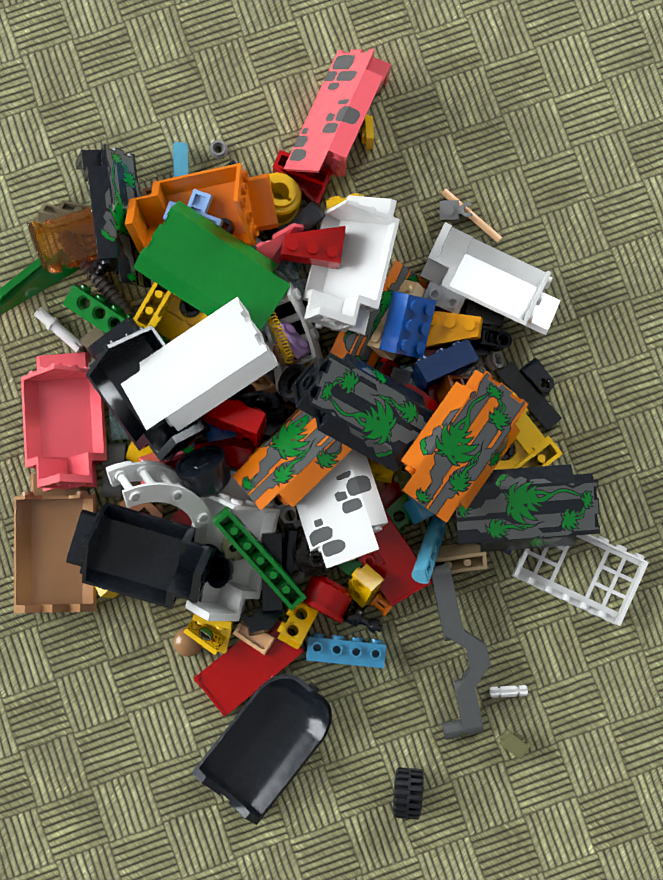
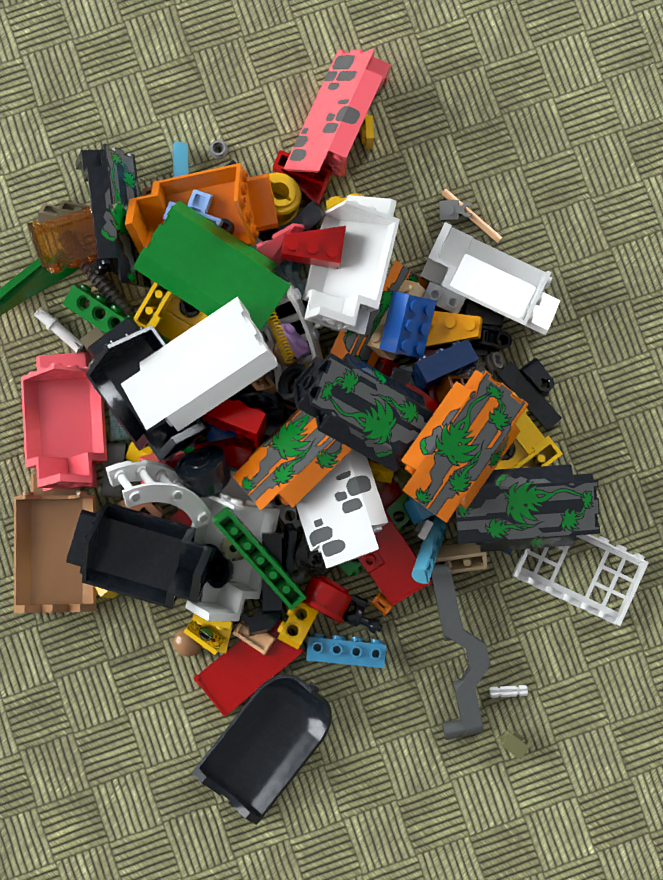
(364, 585): yellow brick -> none
(408, 793): black tyre -> none
(423, 528): none -> white tile

